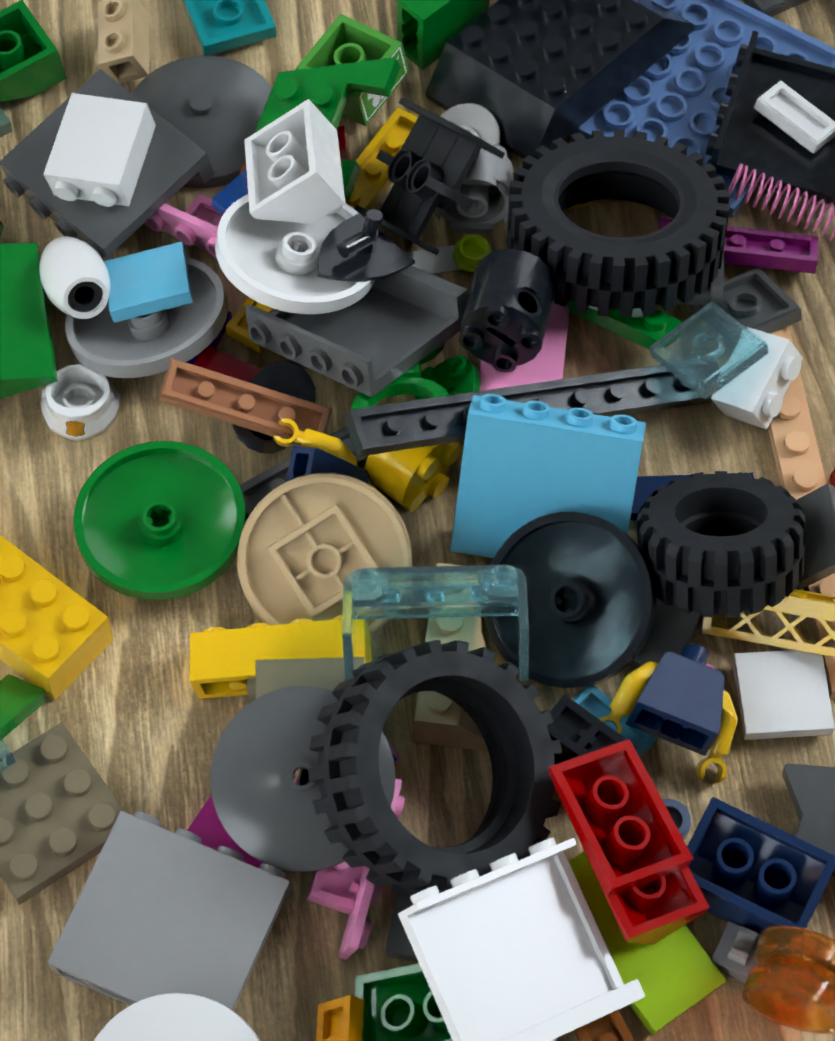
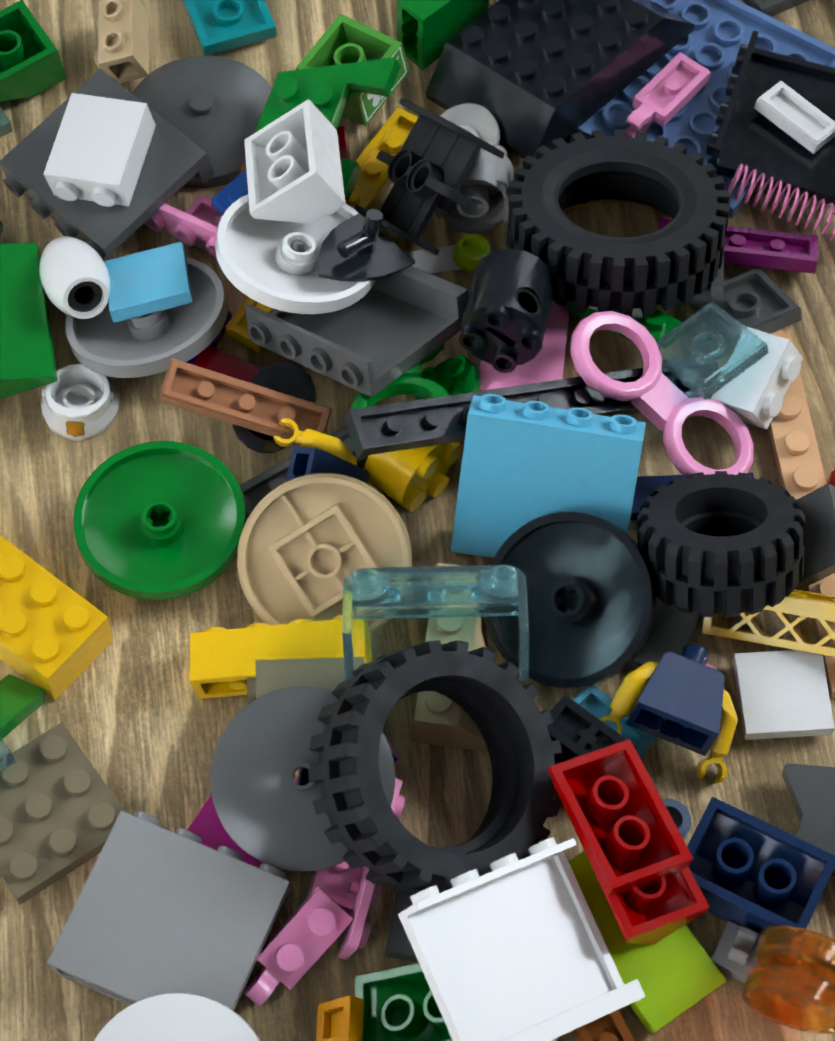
(297, 945): none -> bright pink plate
(656, 395): none -> bright pink bar
(666, 94): none -> bright pink plate

